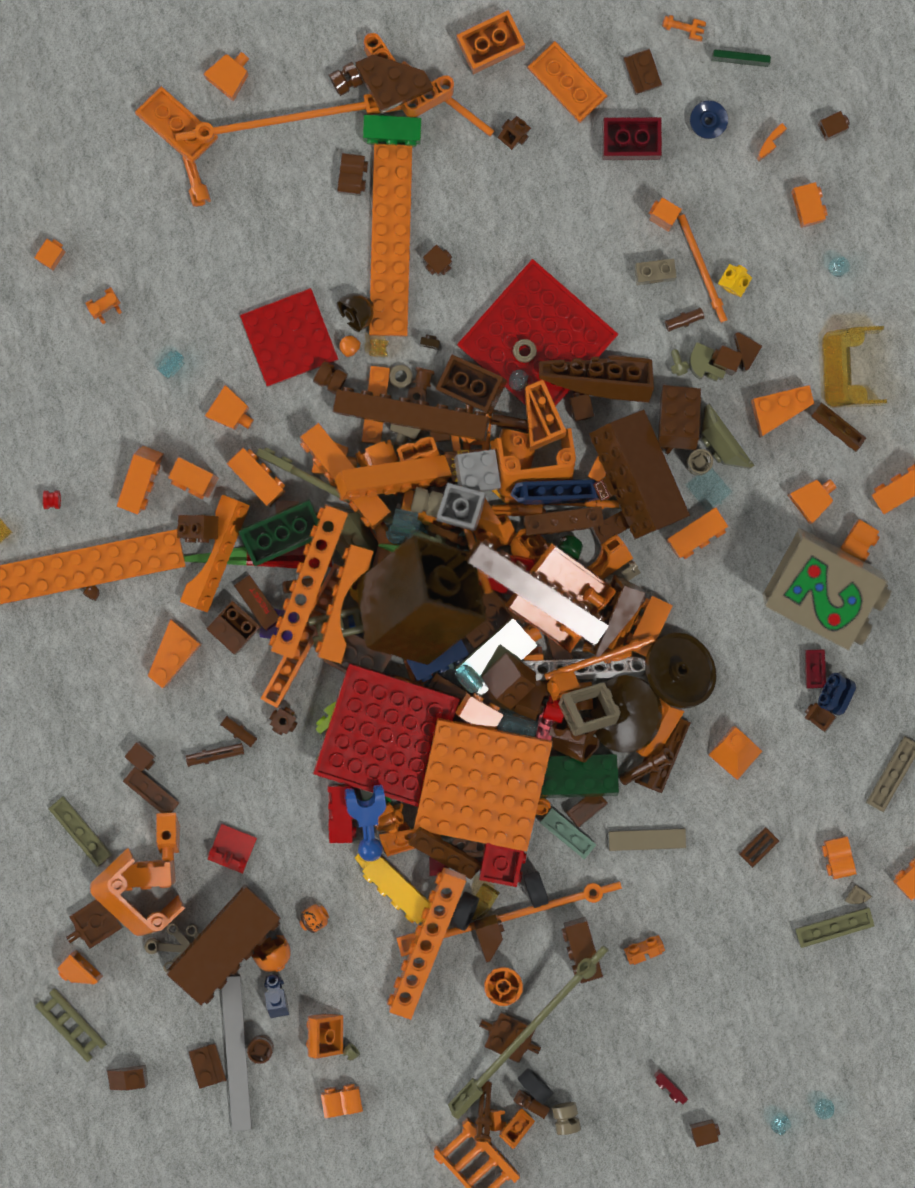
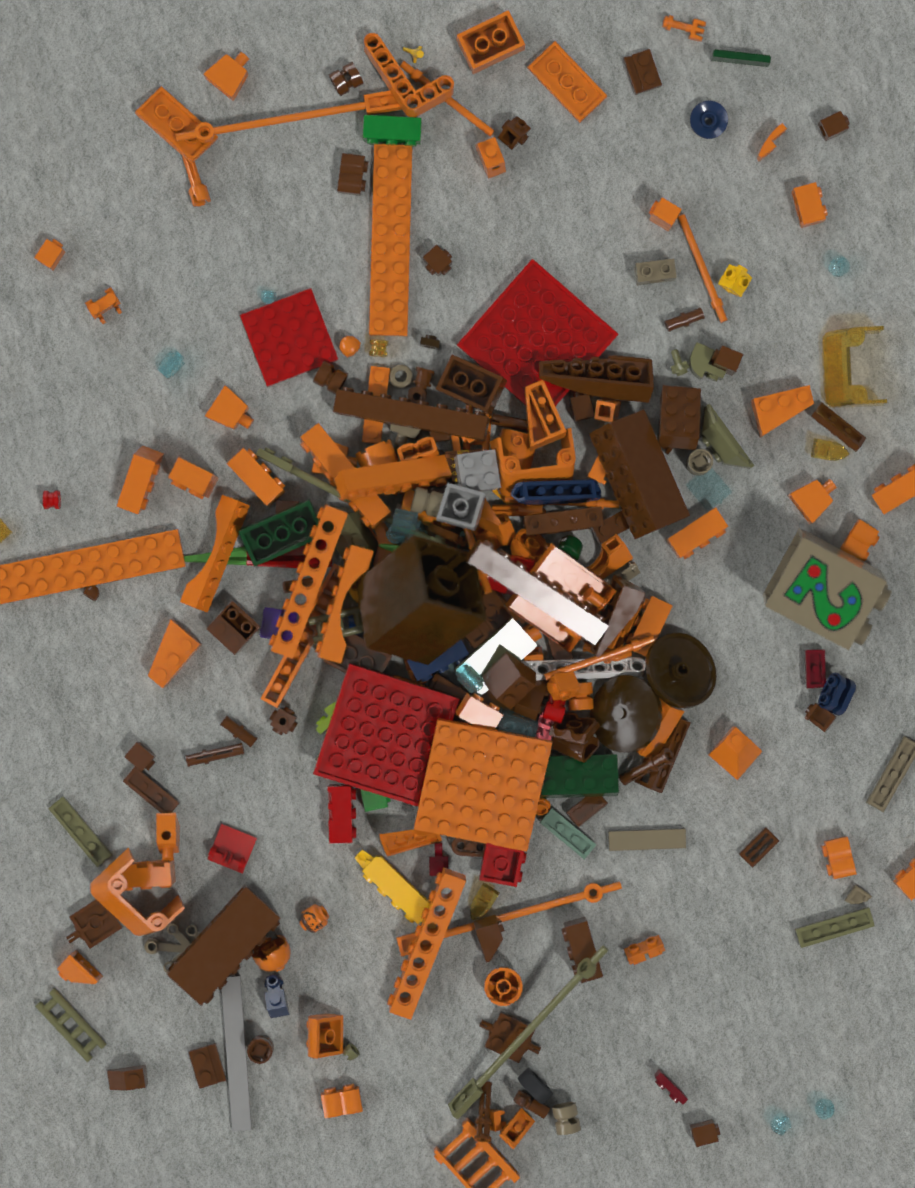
(197, 527): reddish brown brick -> none
(257, 602): reddish brown tile -> none
(268, 297): none -> clear light blue hinge
(357, 310): dark brown cylinder -> none
(367, 816): blue piece -> none
(392, 82): reddish brown plate -> none
(392, 819): orange brick -> none
(416, 53): none -> yellow bar
(445, 853): reddish brown plate -> none
(464, 911): black tyre -> none
(491, 157): none -> orange torso
(519, 380): clear light blue piece -> none
(530, 344): dark tan piece -> none
(536, 889): black tyre -> none
(571, 713): dark tan window -> none
(604, 489): reddish brown tile -> none
(607, 409): none -> orange brick
(632, 138): dark red brick -> none
(748, 348): reddish brown slope -> none
(828, 450): none -> clear yellow plate

